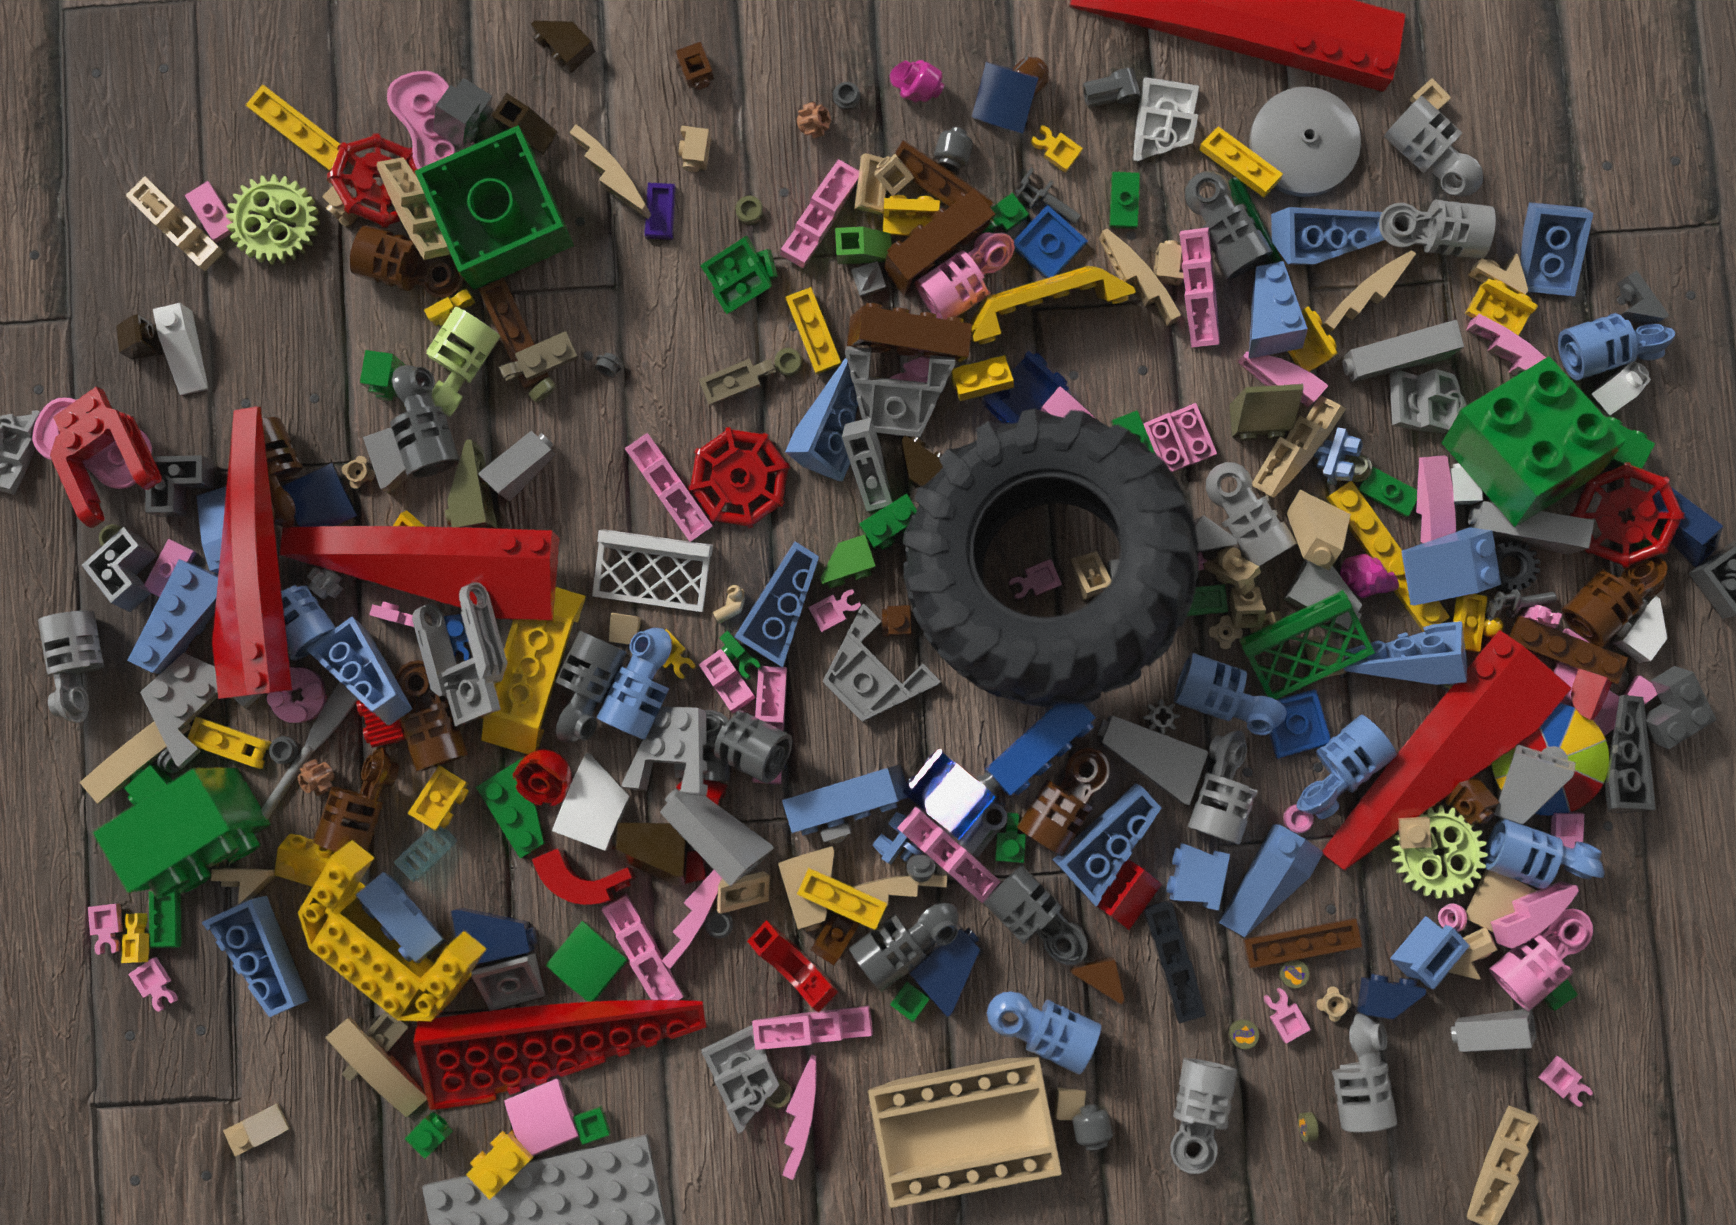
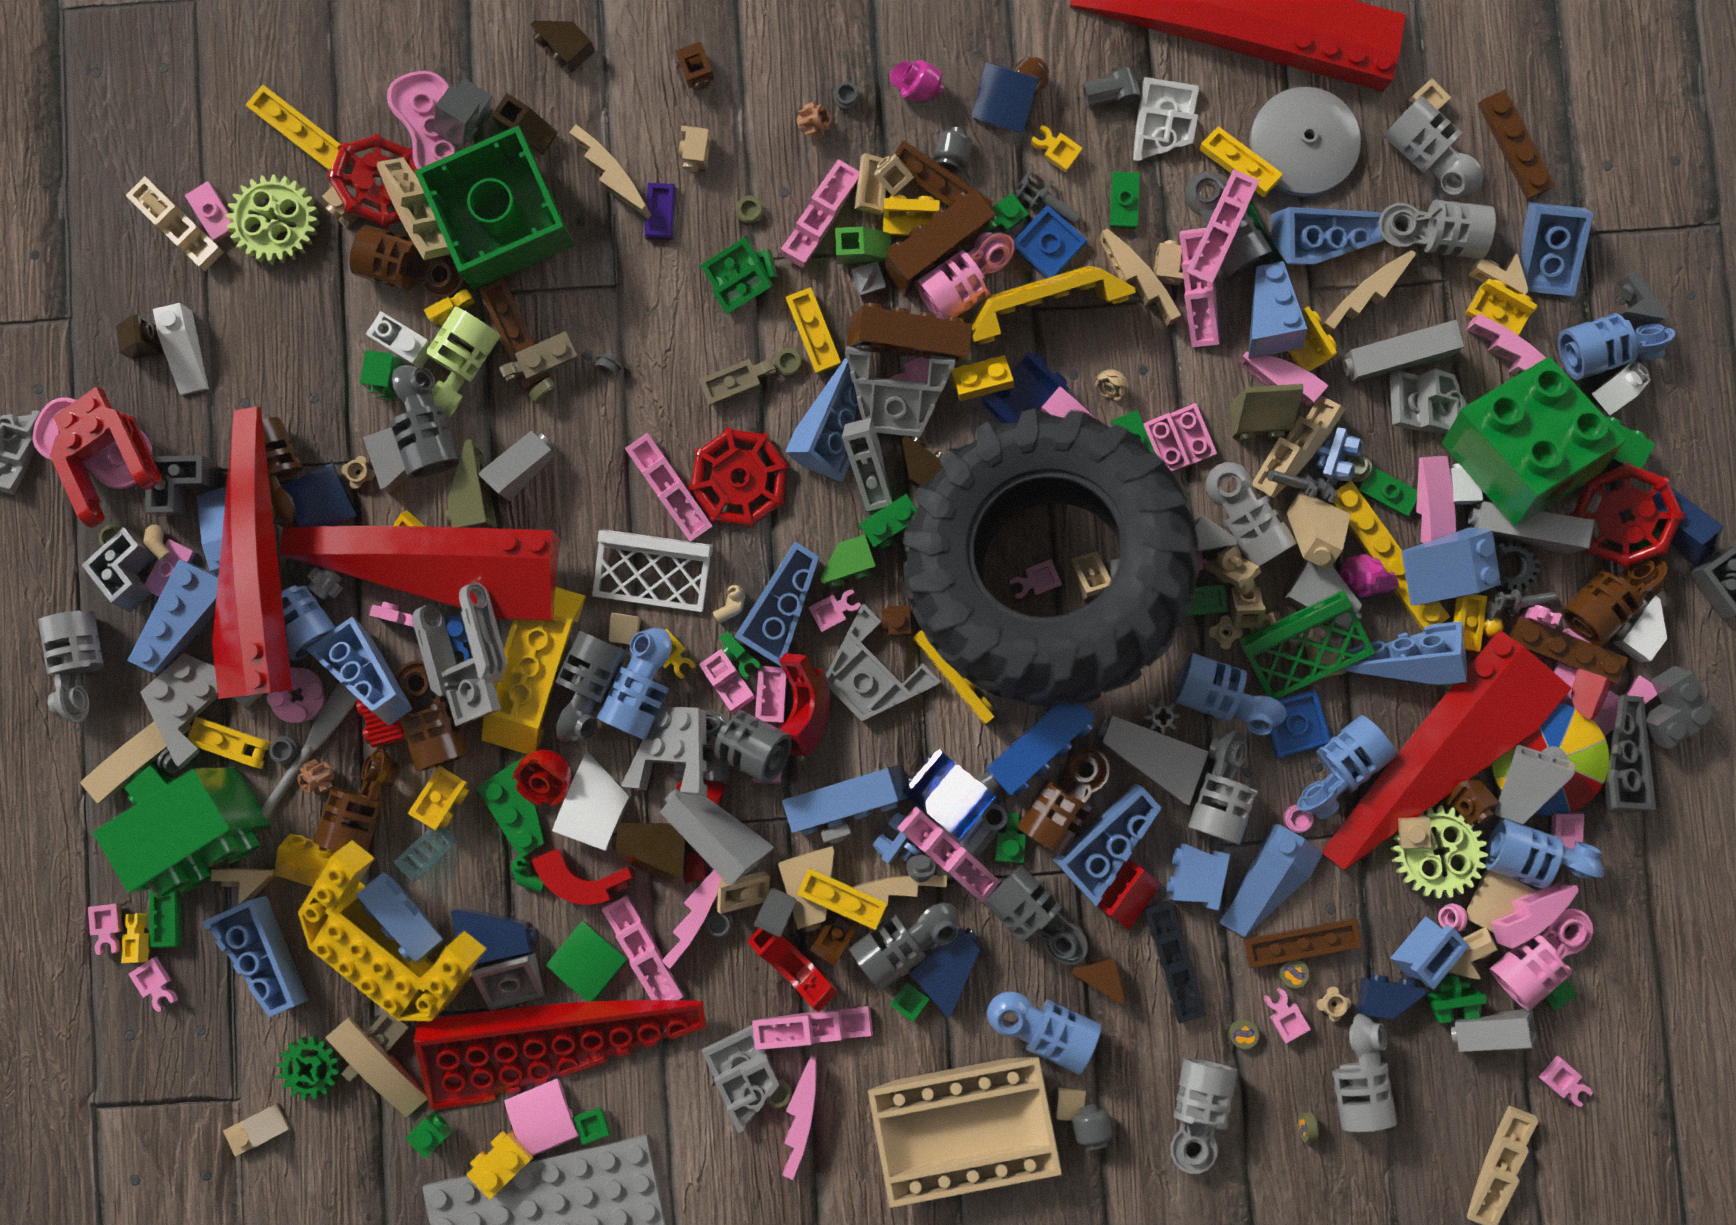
(153, 541): none -> tan arm
(301, 1060): none -> green gear
(399, 340): none -> white slope
(524, 876): none -> green arm
(775, 912): none -> dark grey slope
(810, 703): none -> red arch
(964, 688): none -> yellow plate
(1112, 384): none -> tan plate
(1222, 226): none -> bright pink slope
(1306, 484): none -> dark grey piece
(1454, 995): none -> green hips
(1516, 144): none -> reddish brown plate

